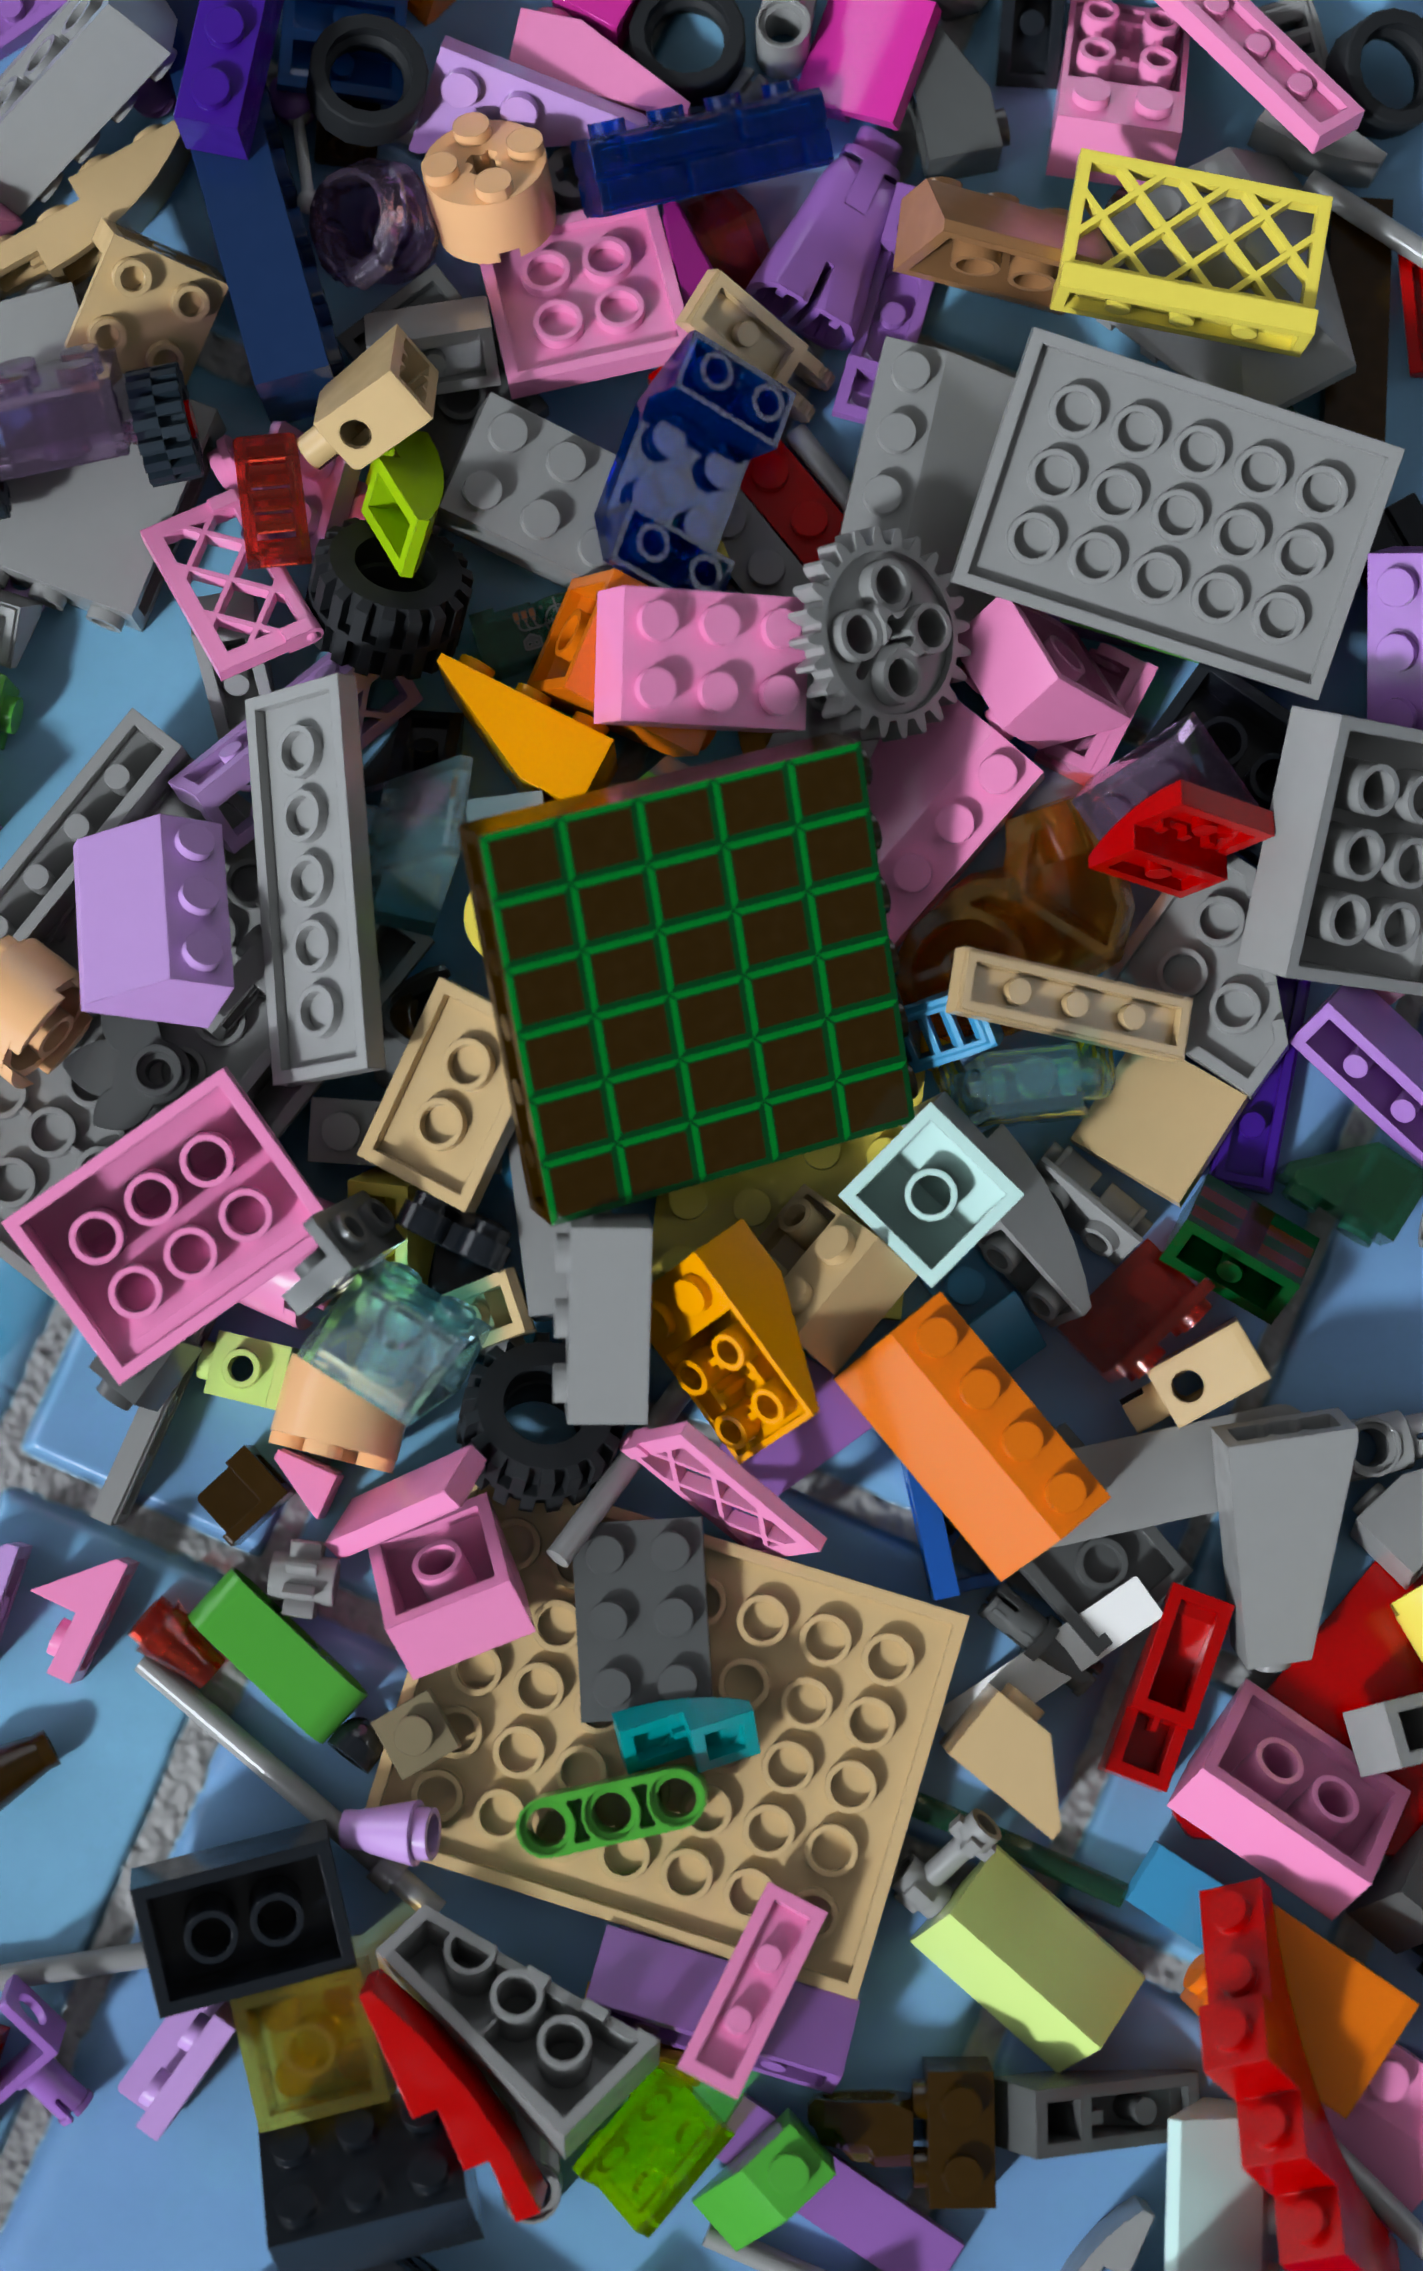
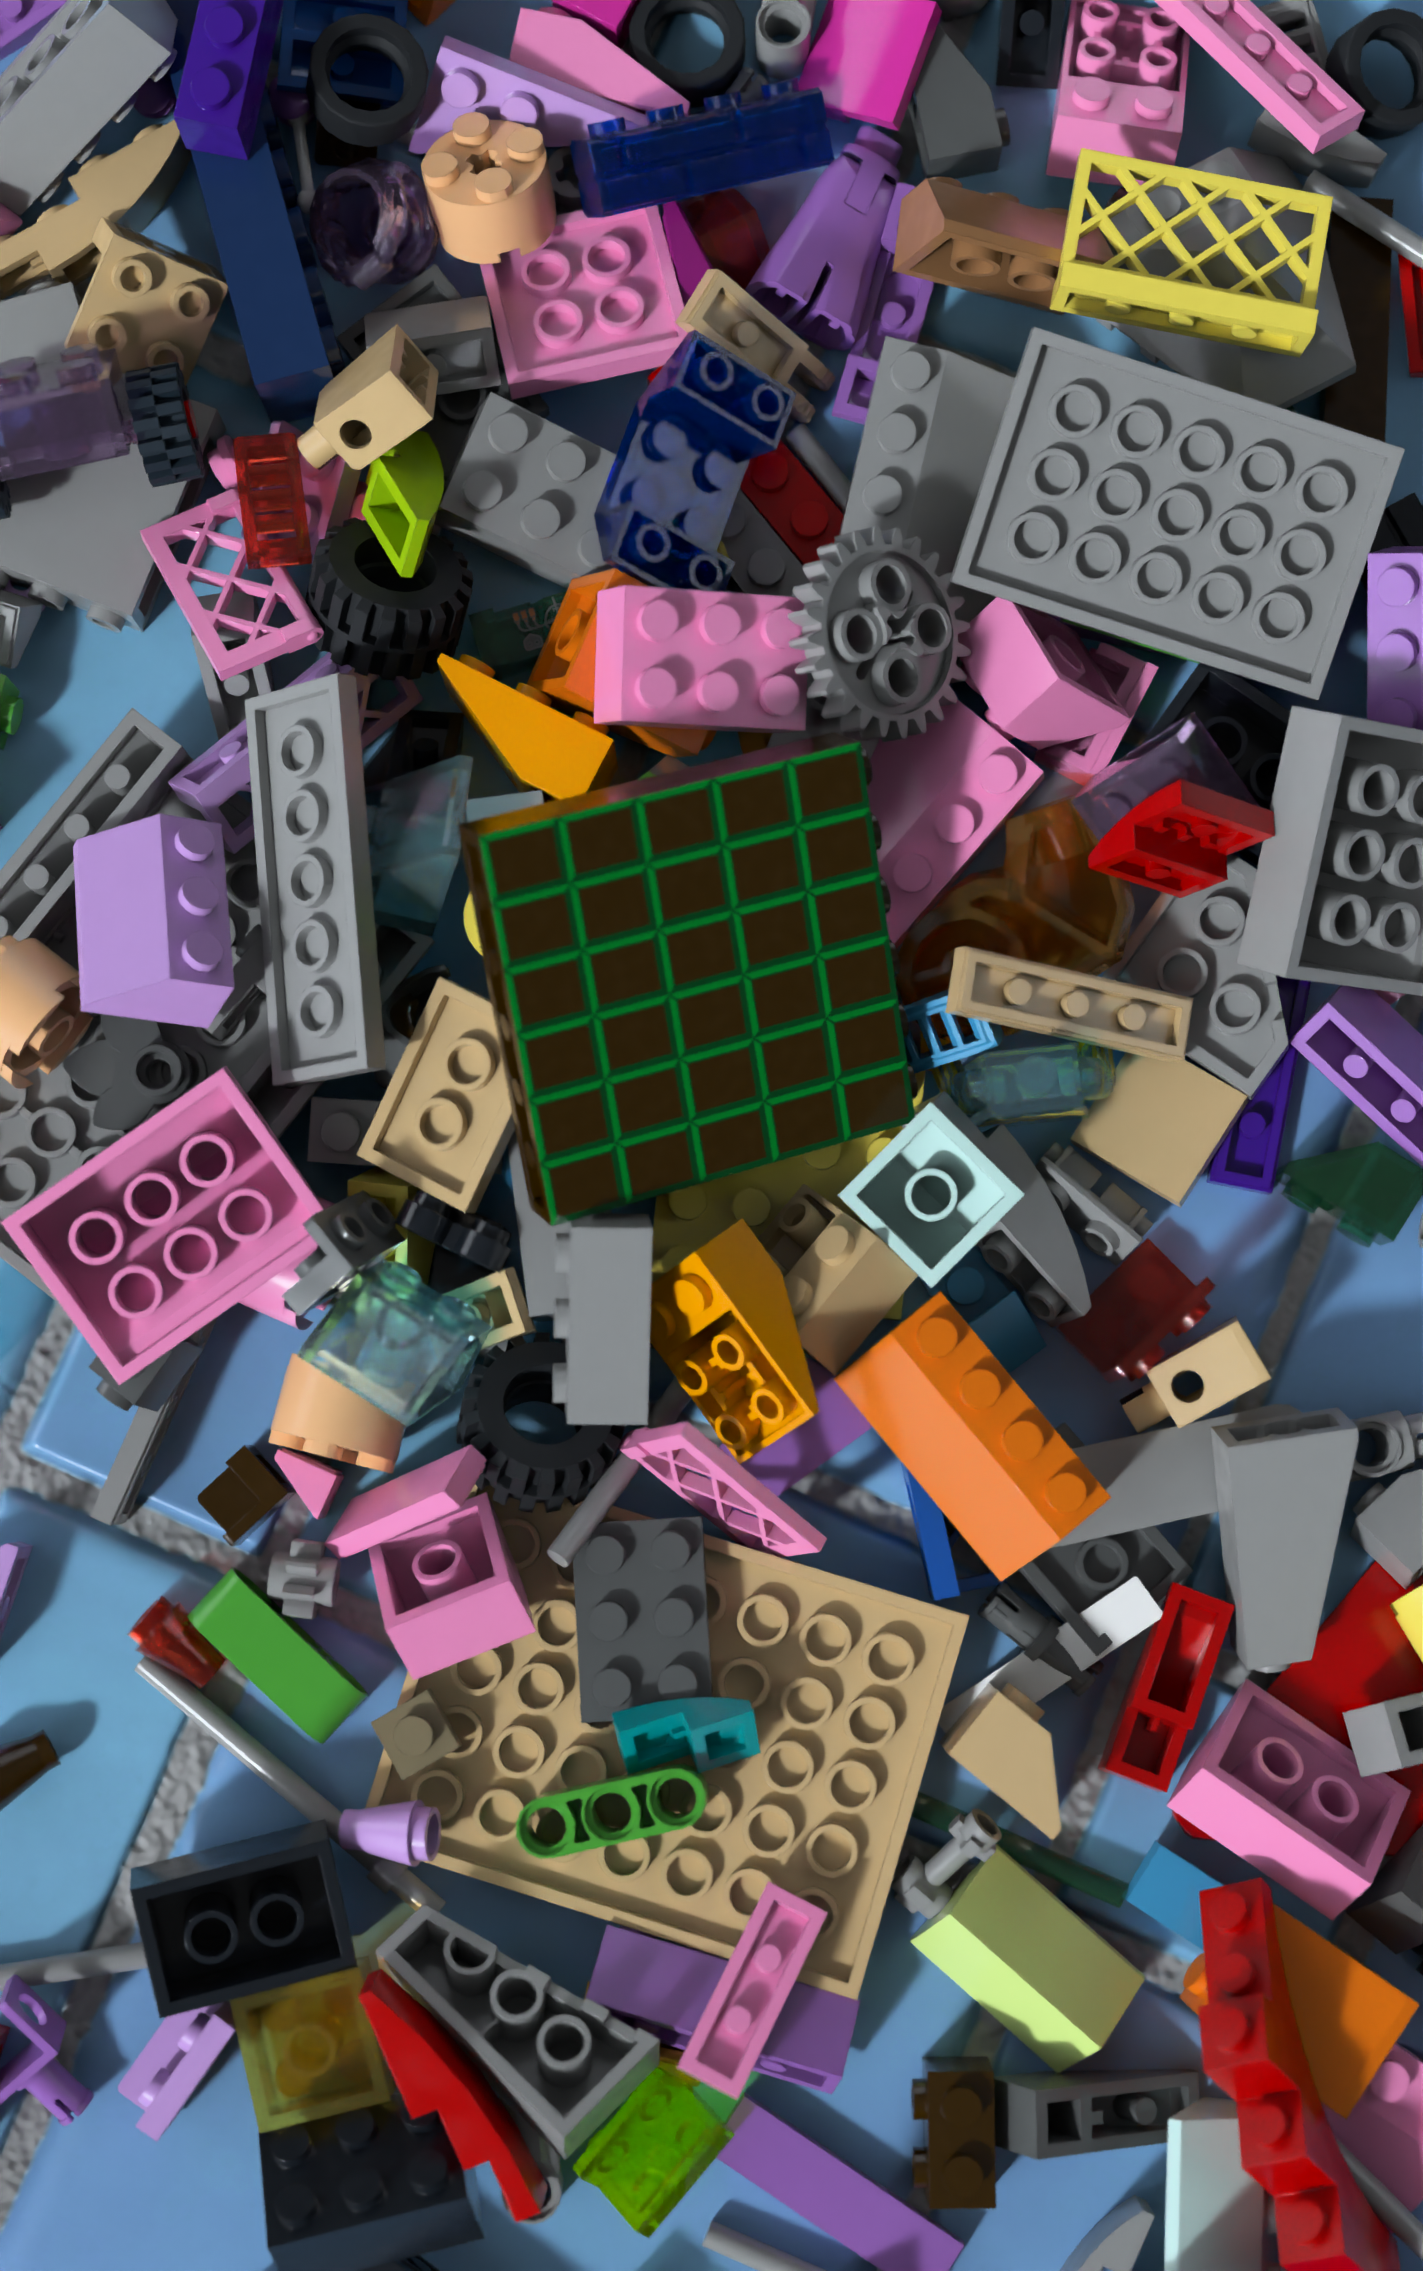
(94, 1599): bright pink slope -> none
(269, 1365): yellowish green brick -> none
(357, 1743): black hinge -> none
(766, 2182): bright green slope -> none
(866, 2125): dark brown rock -> none
(1241, 1247): dark green brick -> none

